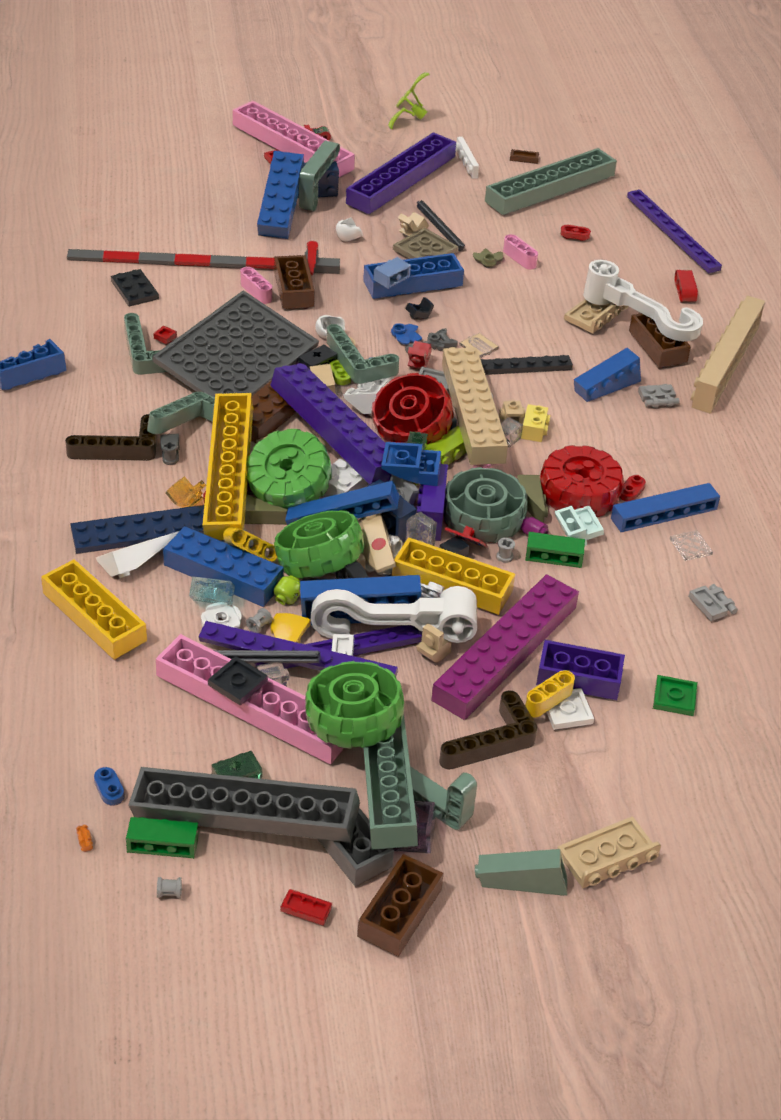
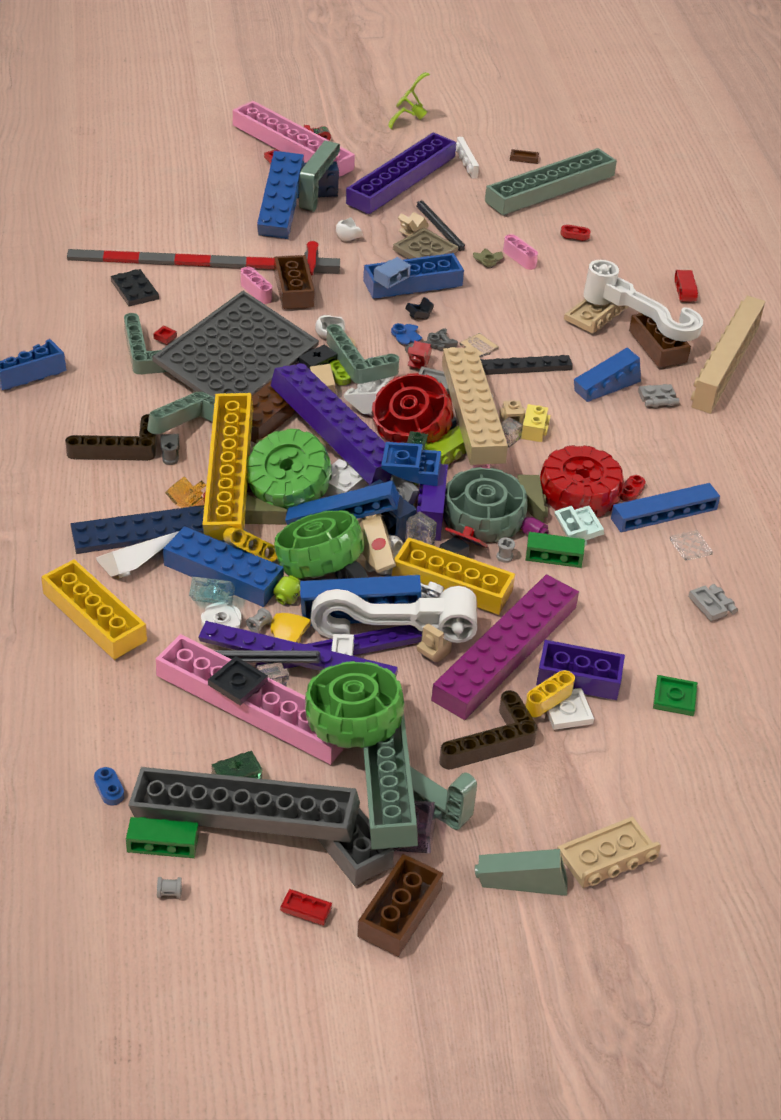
(84, 838): orange piece -> none
(674, 231): dark purple plate -> none

